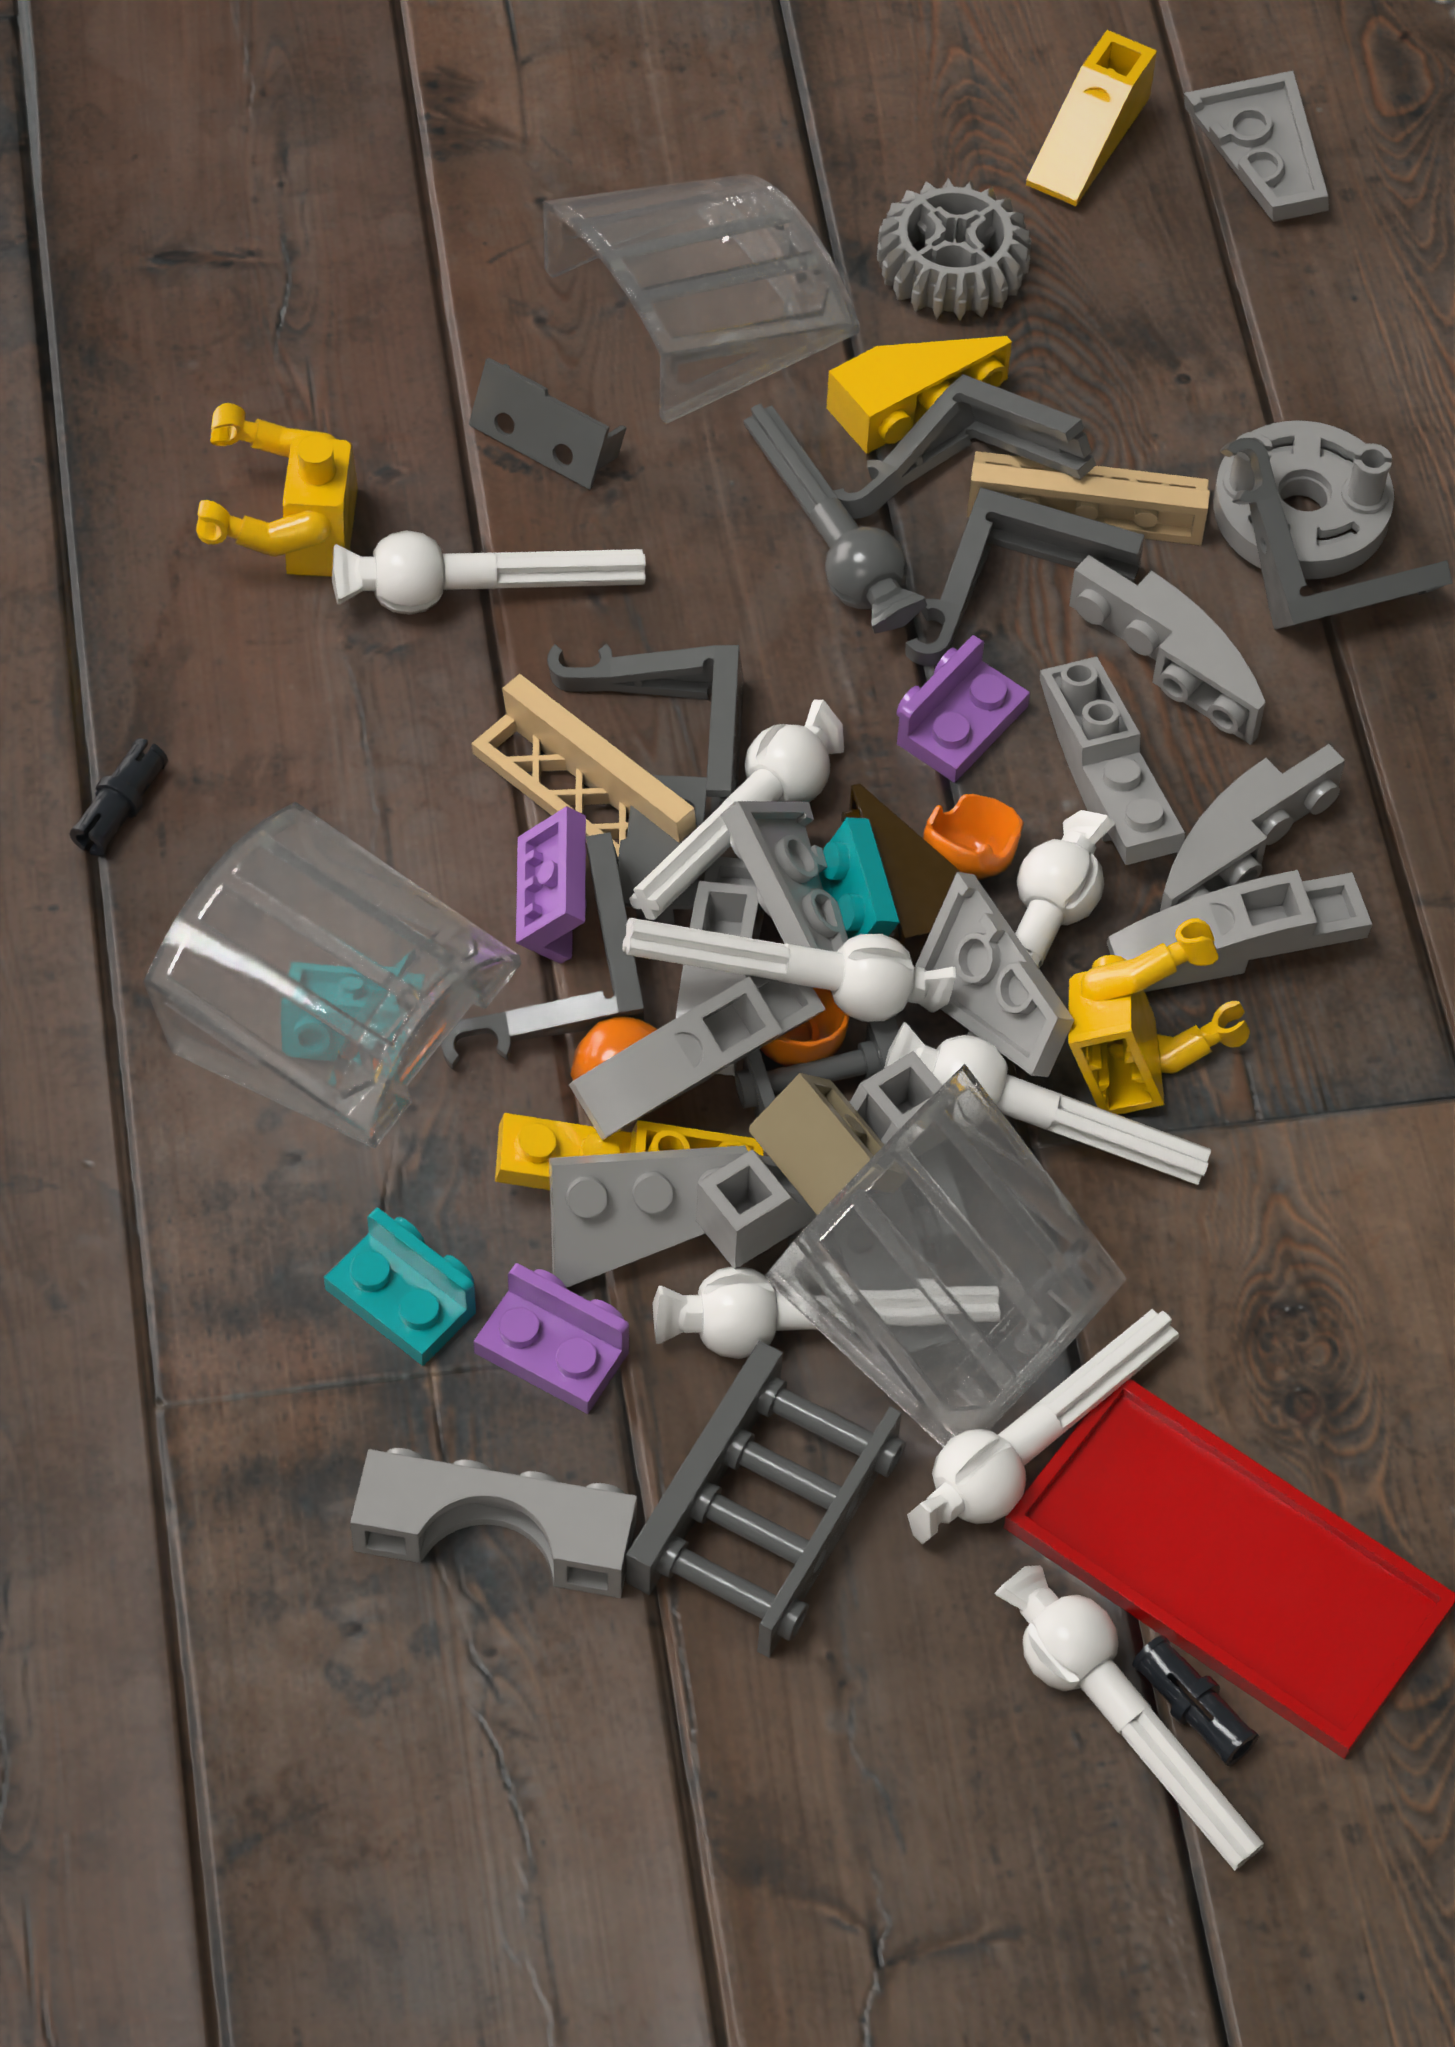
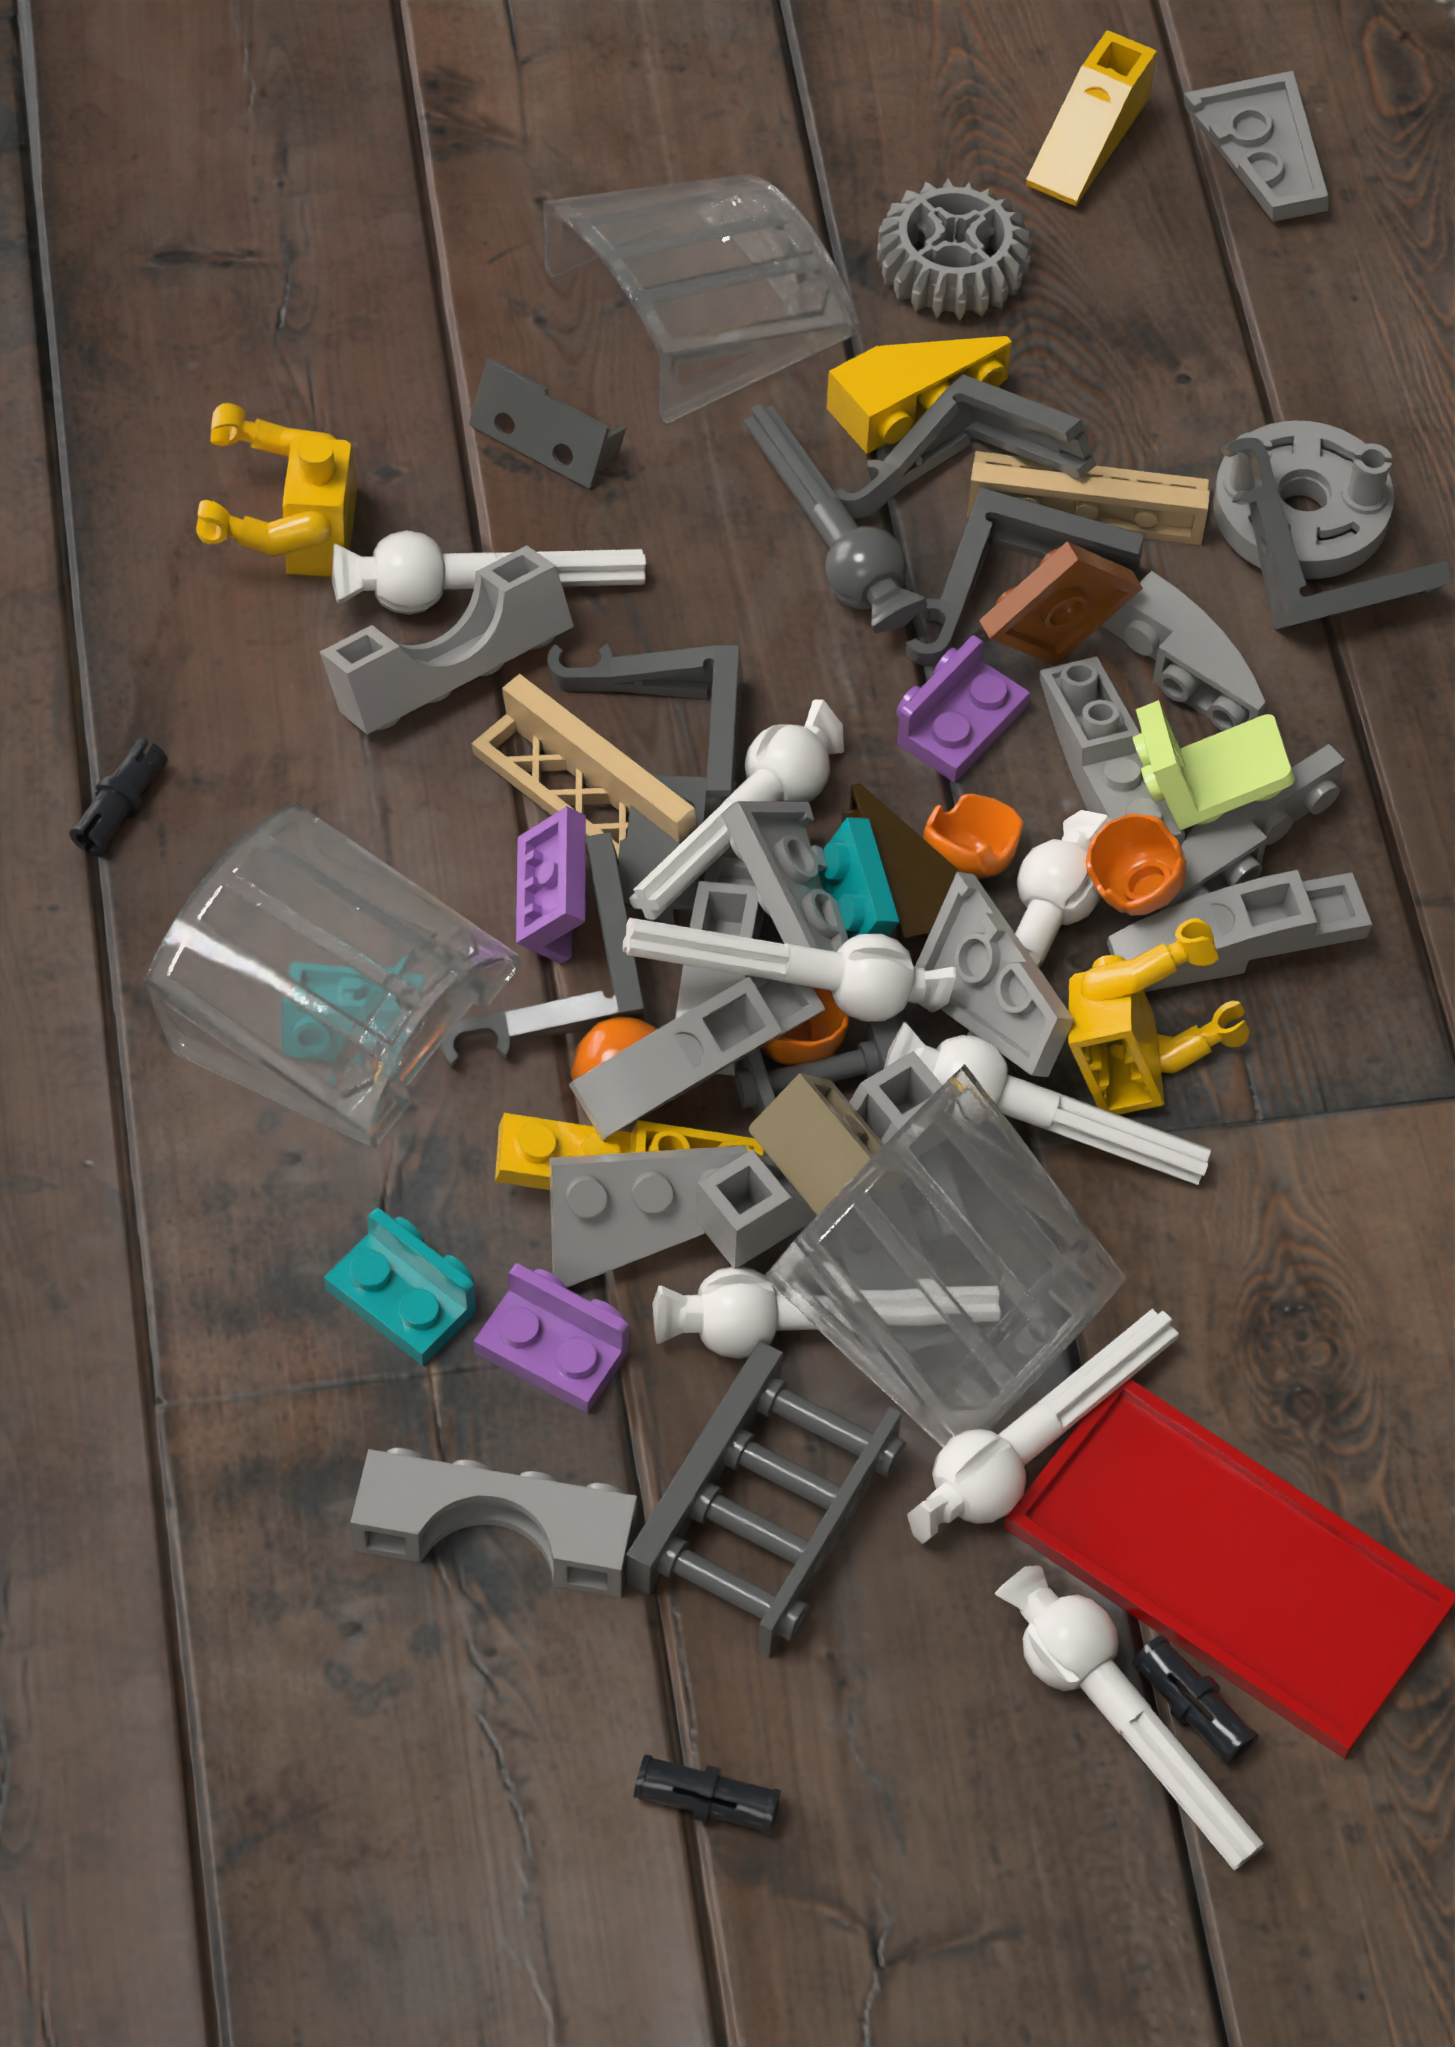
(512, 610): none -> light grey arch
(707, 1794): none -> black pin
(1060, 603): none -> dark orange plate
(1136, 864): none -> orange hair
(1215, 772): none -> yellowish green bracket

